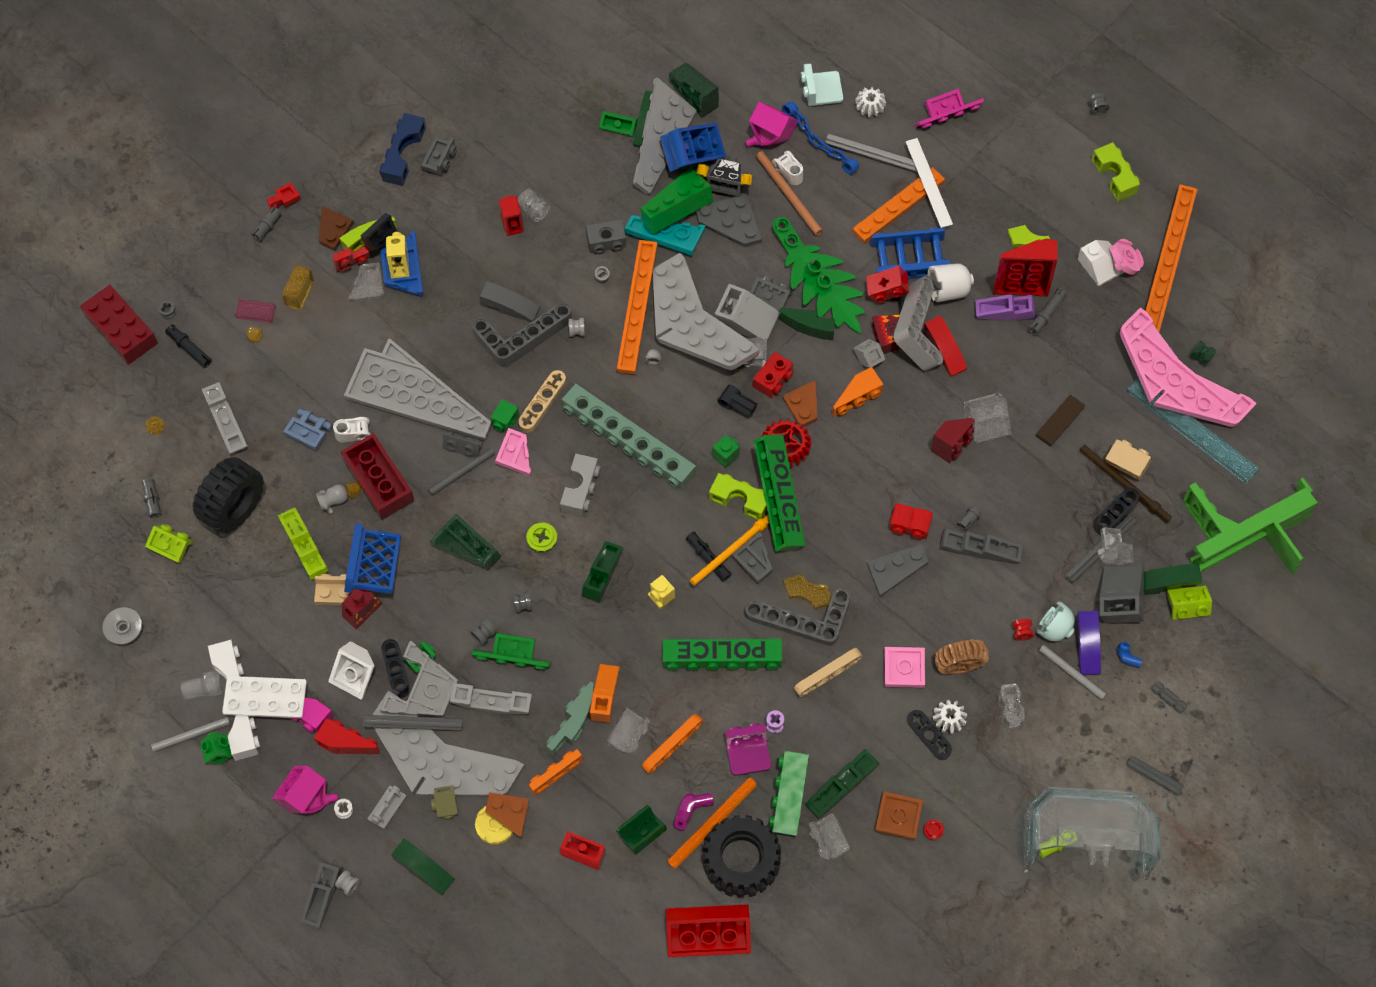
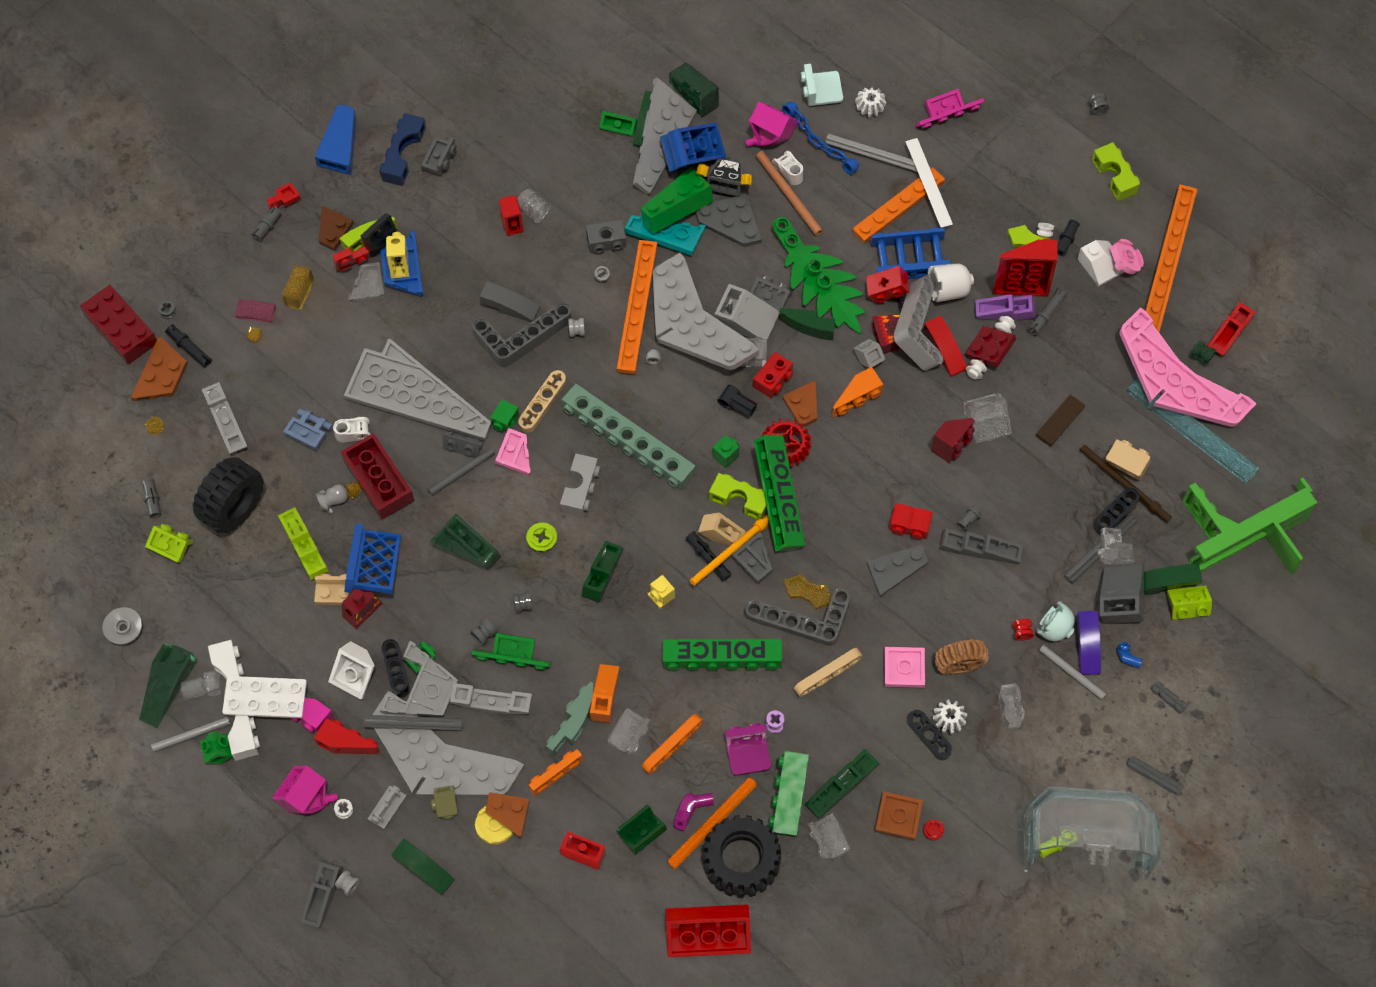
(160, 373): none -> dark orange wing
(167, 672): none -> clear green wedge
(338, 142): none -> blue slope
(720, 529): none -> tan slope
(990, 347): none -> dark red plate
(1045, 229): none -> white bush
(1067, 237): none -> black pin
(1232, 329): none -> red slope

